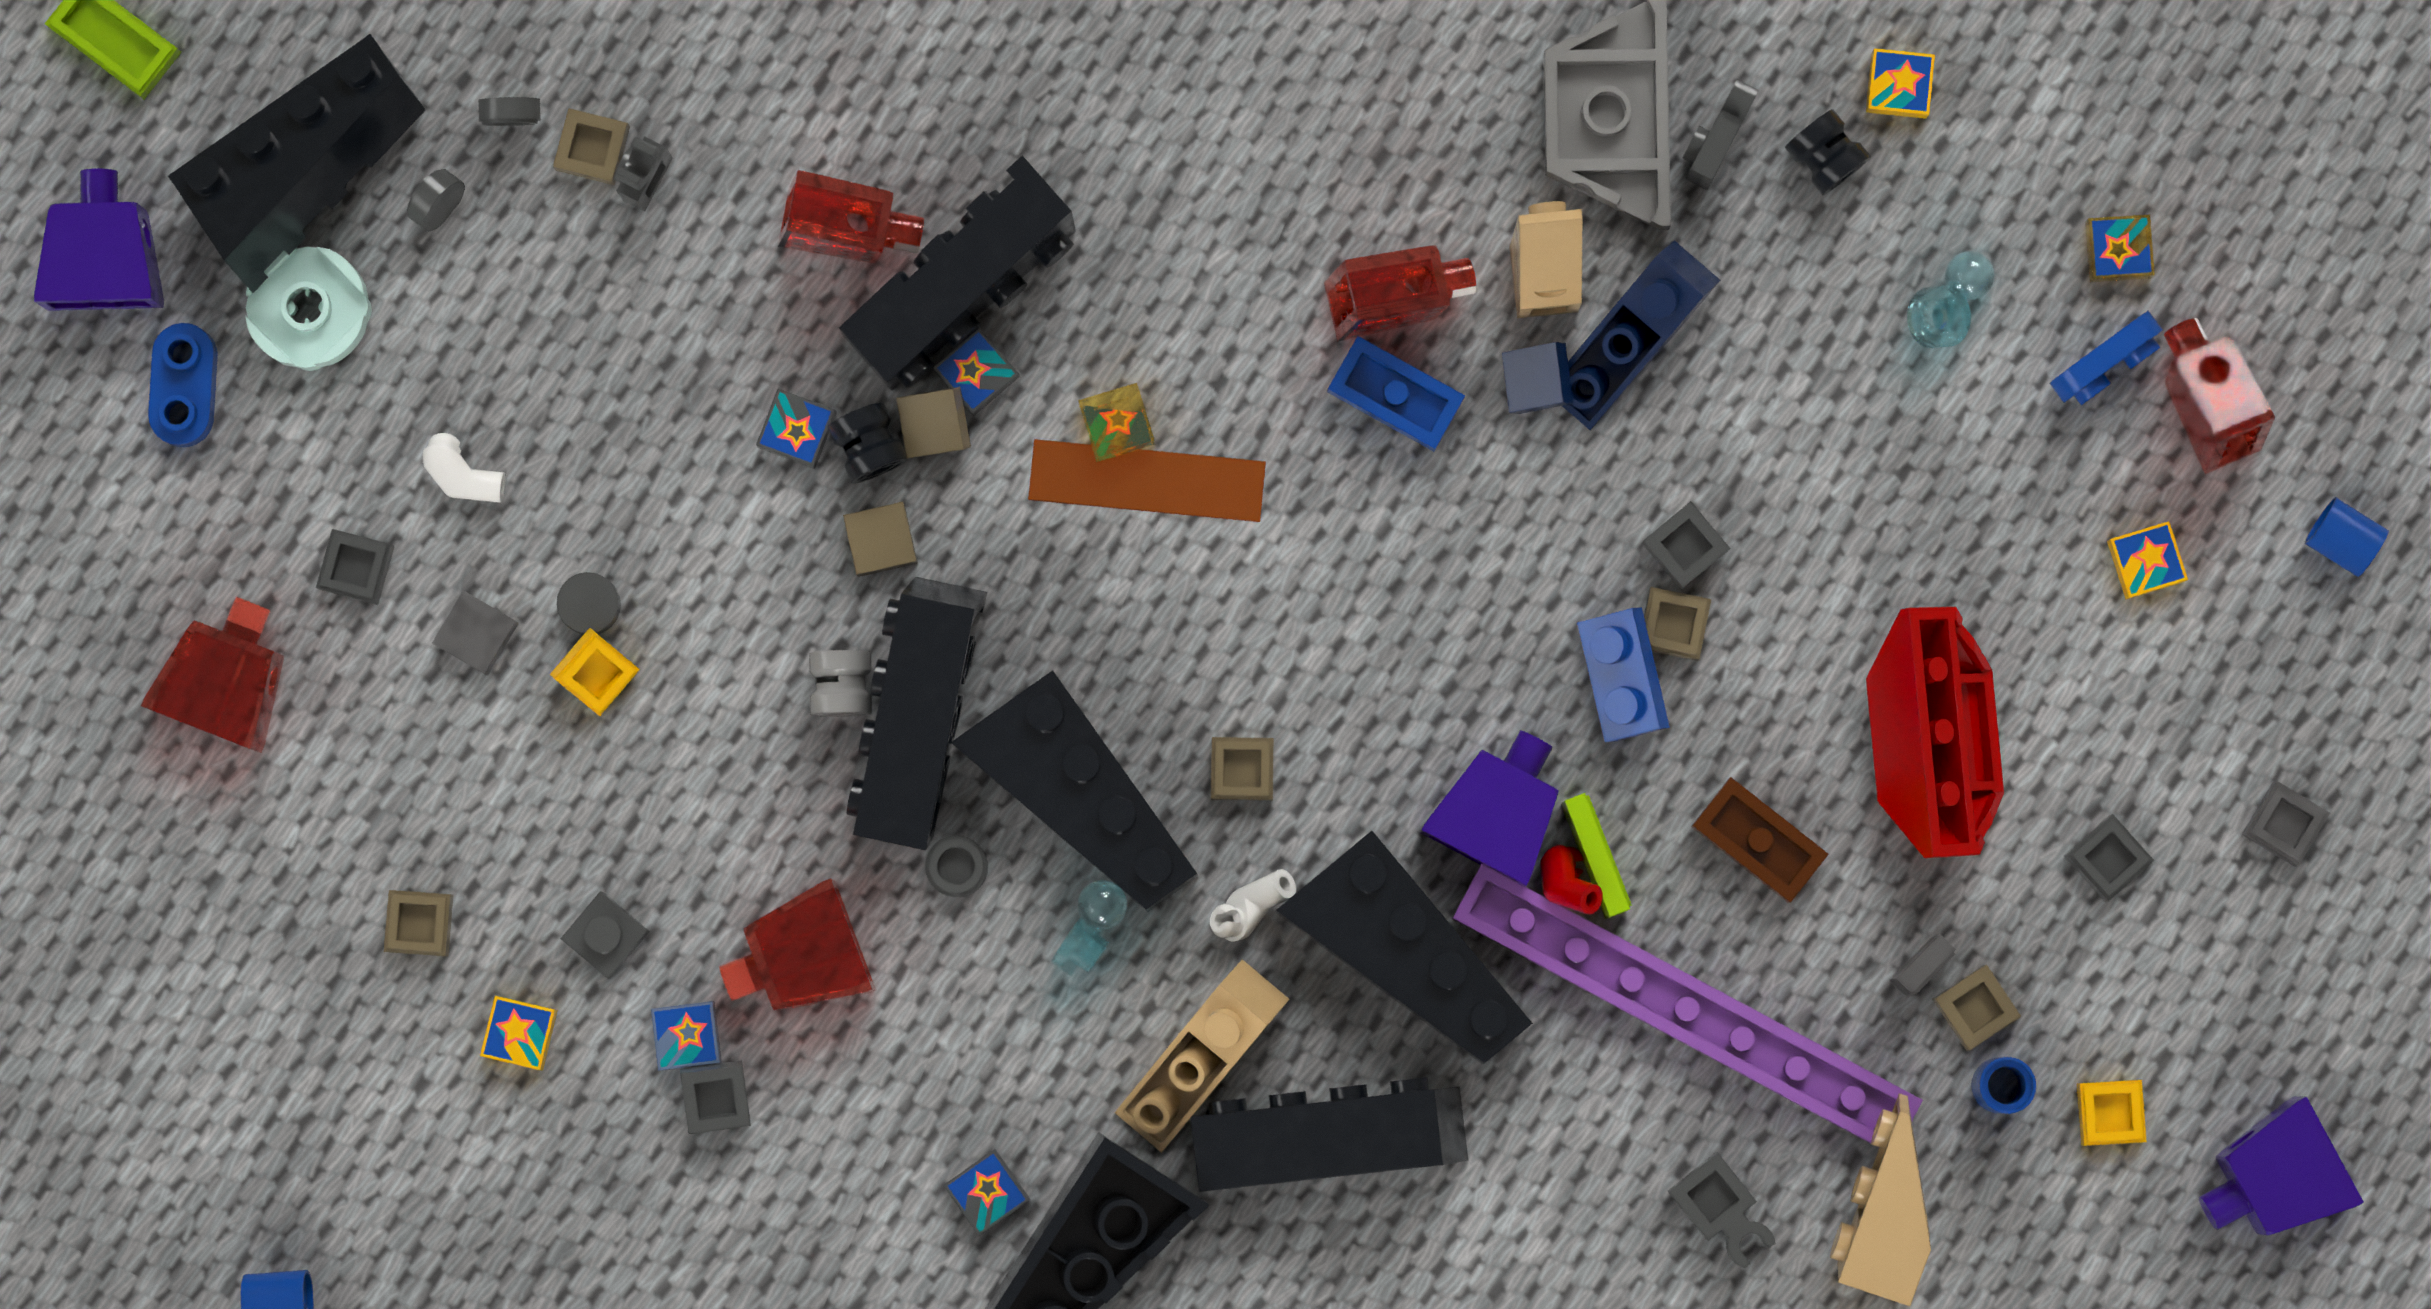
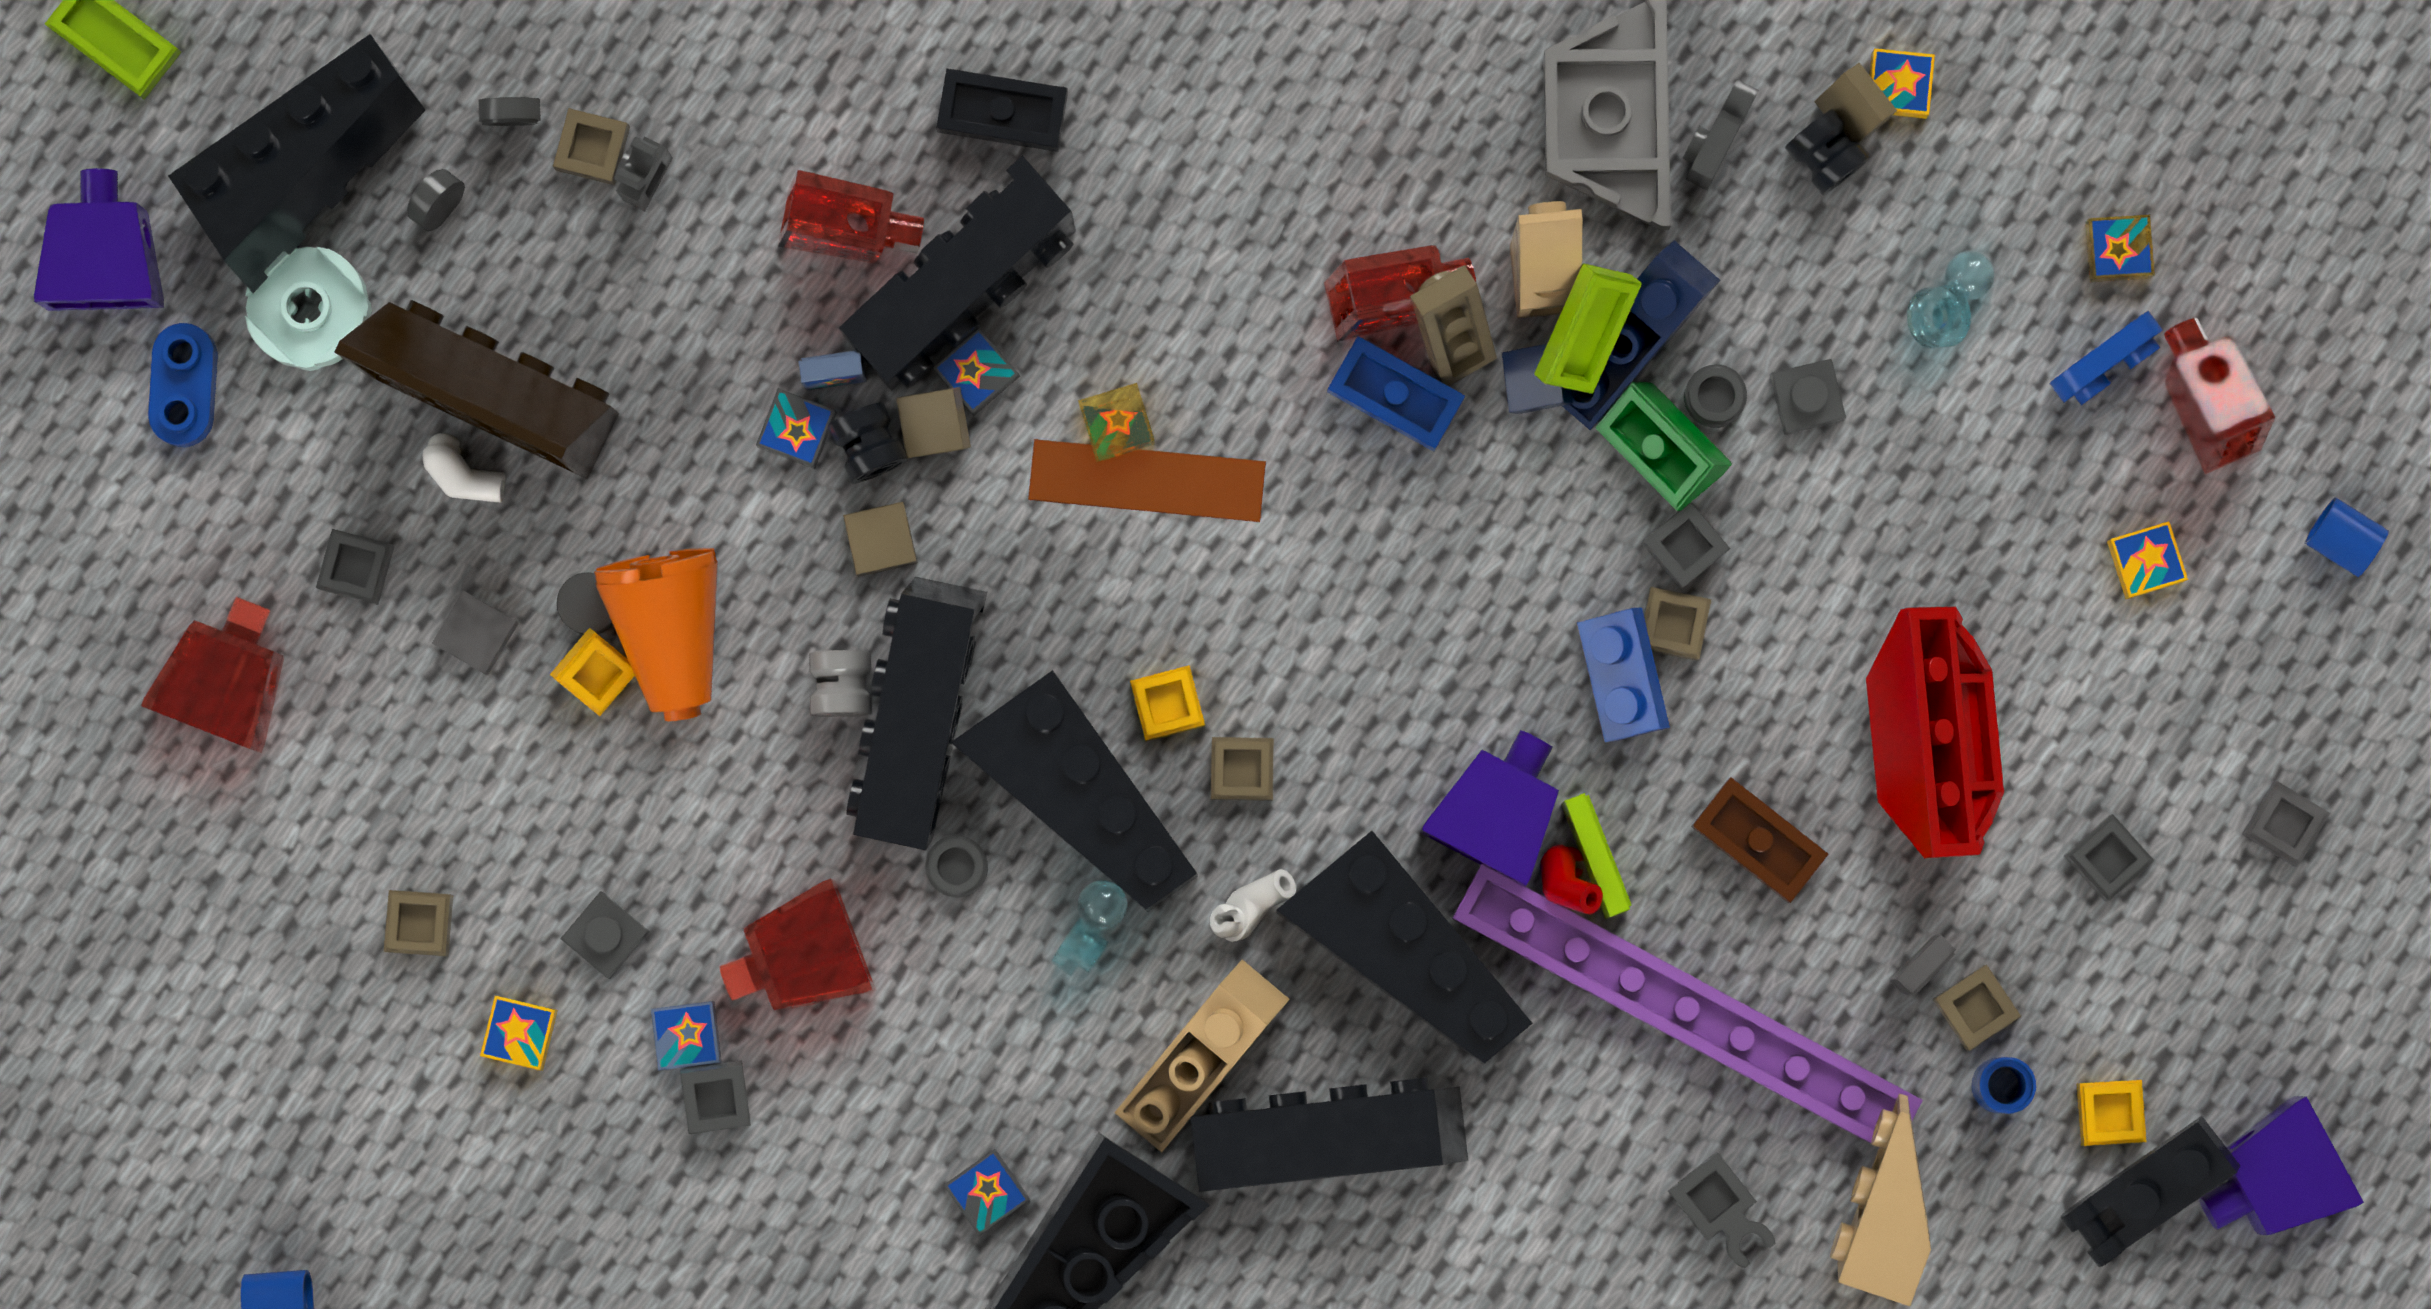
(482, 386): none -> dark brown slope
(666, 625): none -> orange cone
(832, 370): none -> sand blue tile
(1002, 110): none -> black plate
(1167, 703): none -> yellow tile
(1453, 325): none -> dark tan plate
(1587, 328): none -> lime tile
(1662, 444): none -> green slope
(1715, 396): none -> dark grey tile
(1807, 396): none -> dark grey plate
(1857, 103): none -> dark tan tile
(2152, 1190): none -> black plate

